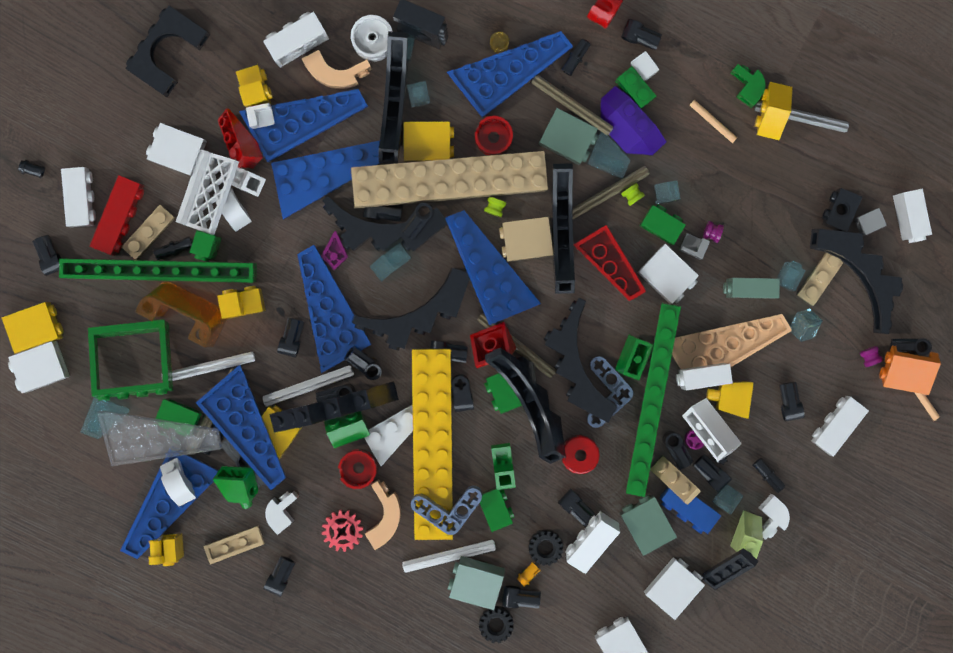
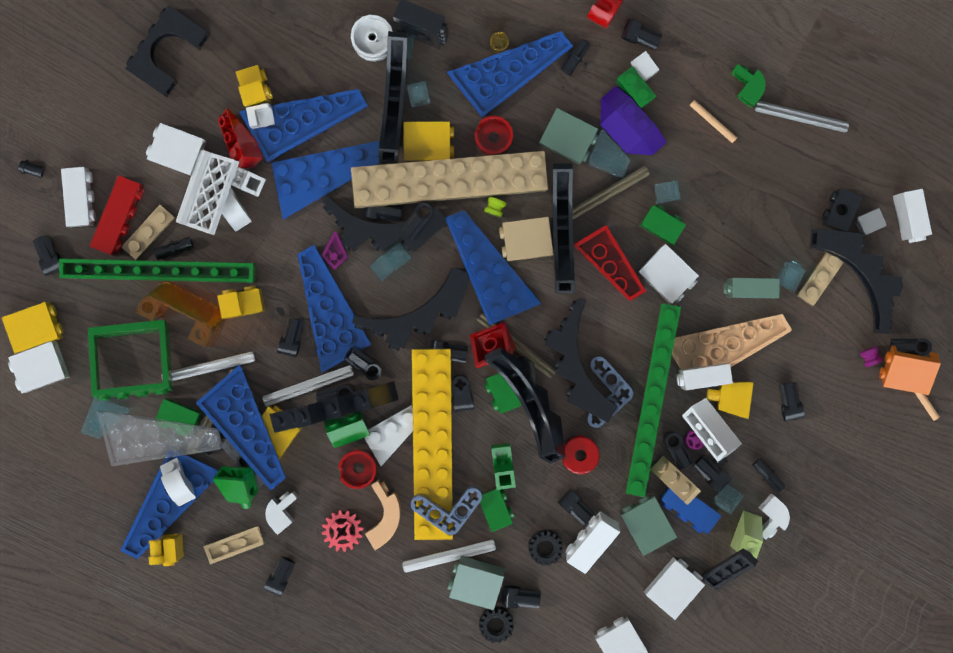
(205, 246): green brick -> none
(295, 39): white brick -> none
(335, 78): light nougat arch -> none
(528, 574): light orange pin -> none
(572, 105): dark tan axle -> none
(633, 194): lime wheel -> none
(634, 357): green brick -> none
(694, 246): light grey panel -> none
(713, 231): magenta wheel -> none
(774, 110): yellow brick -> none
(805, 325): clear light blue panel -> none
(839, 425): white brick -> none

